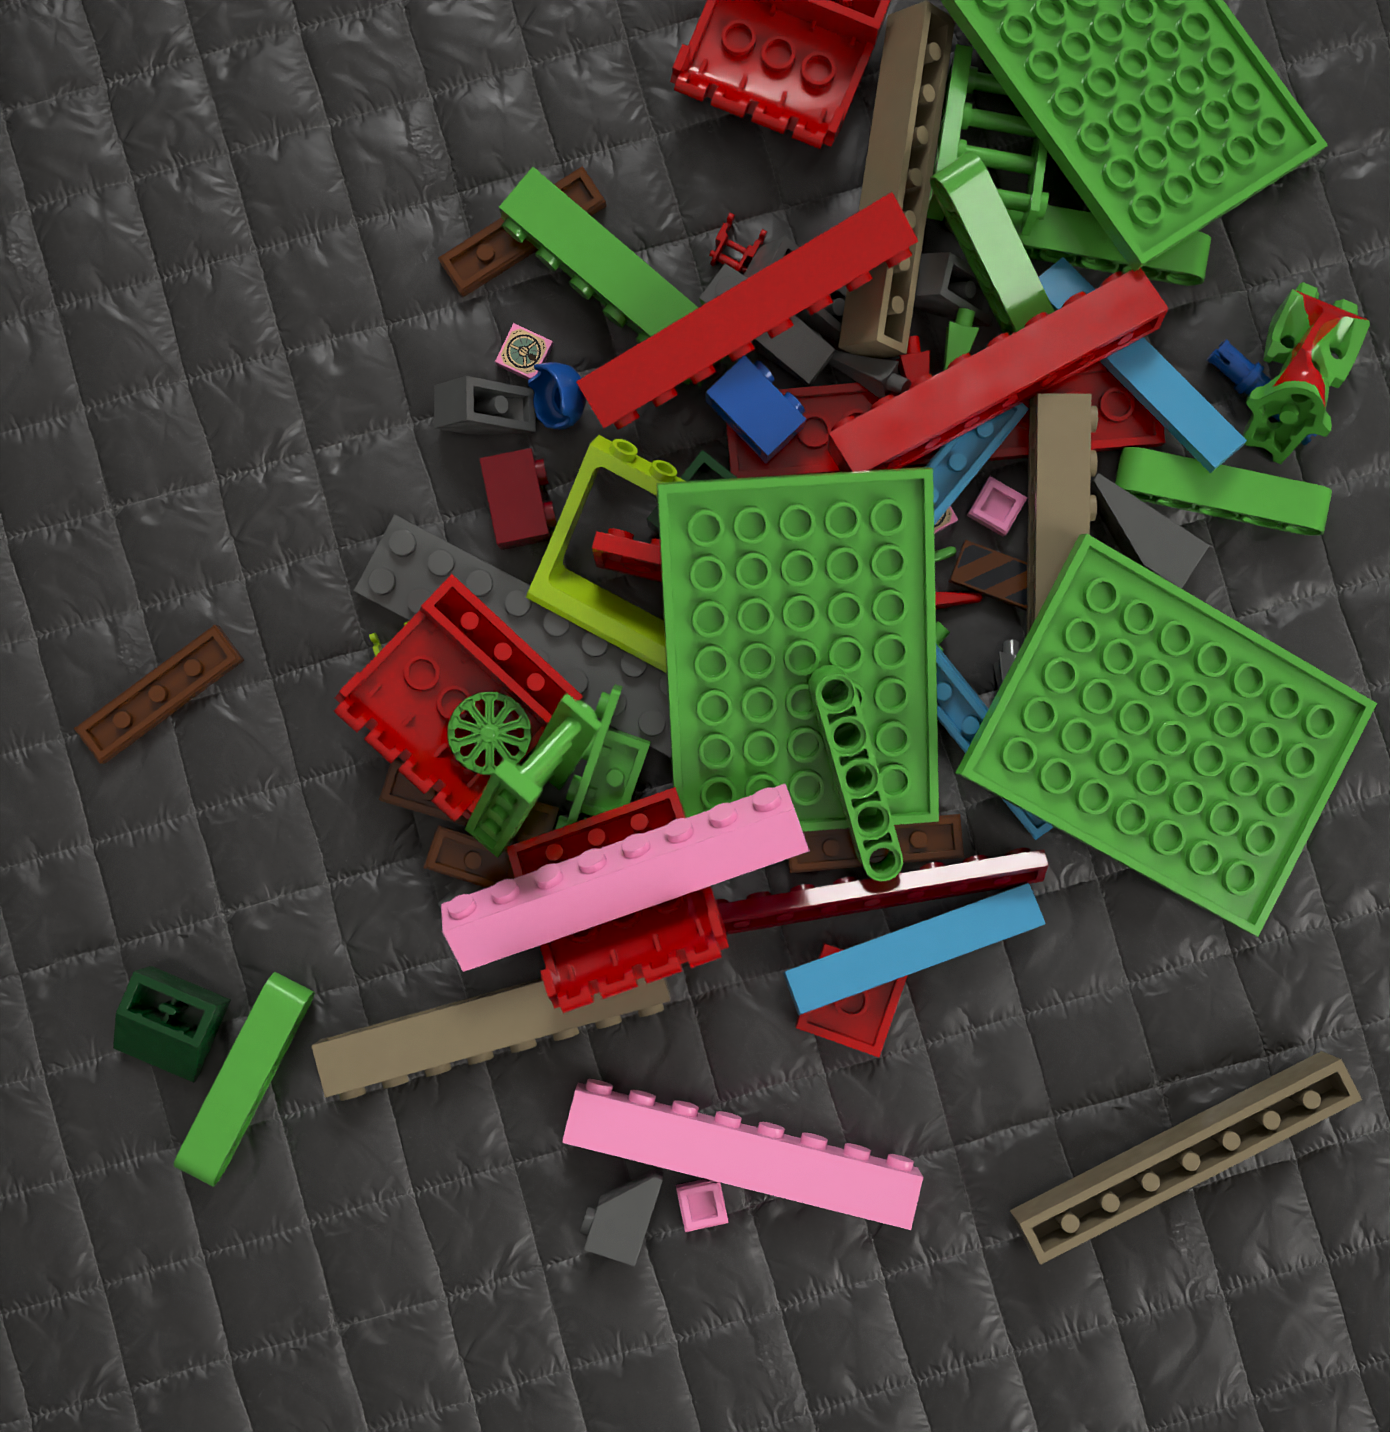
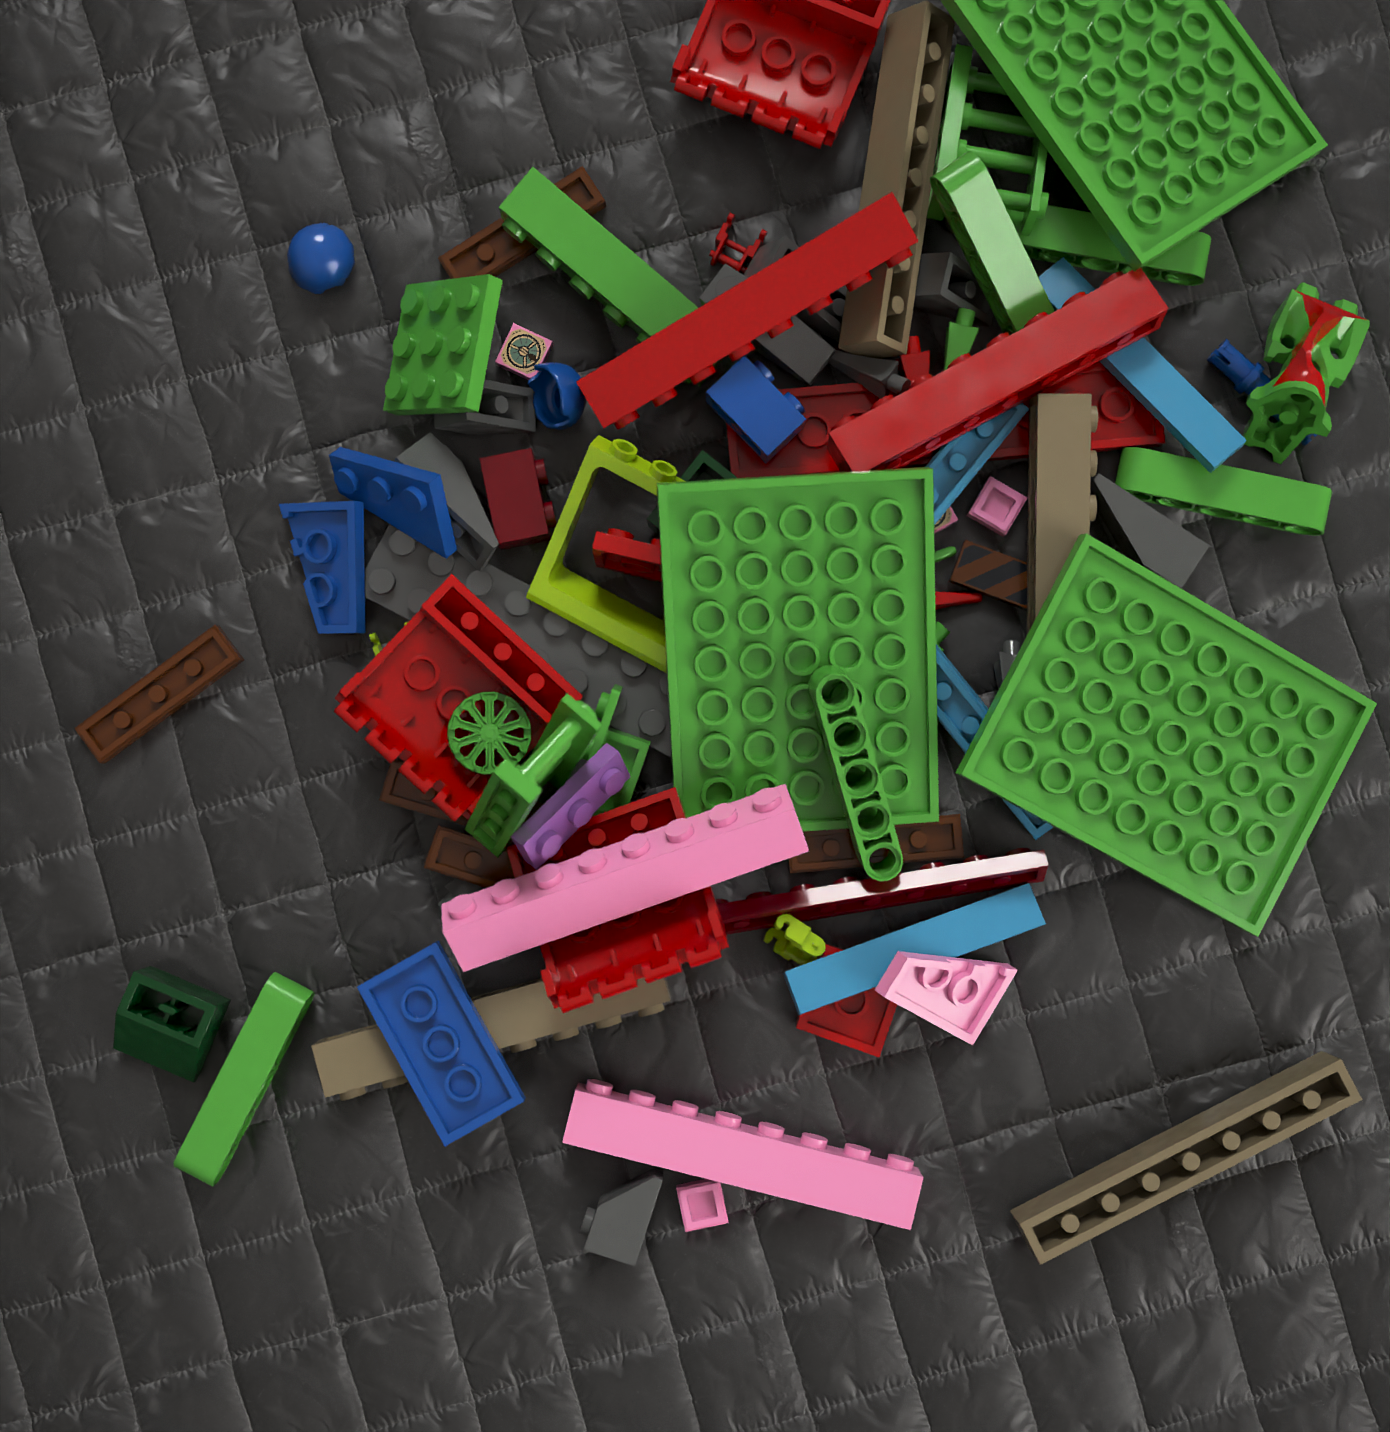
(320, 257): none -> blue hair
(332, 556): none -> blue wing
(399, 495): none -> blue wing
(441, 1043): none -> blue plate
(442, 346): none -> bright green plate
(469, 522): none -> dark grey slope
(571, 806): none -> medium lavender plate
(796, 942): none -> lime piece
(947, 990): none -> bright pink wing

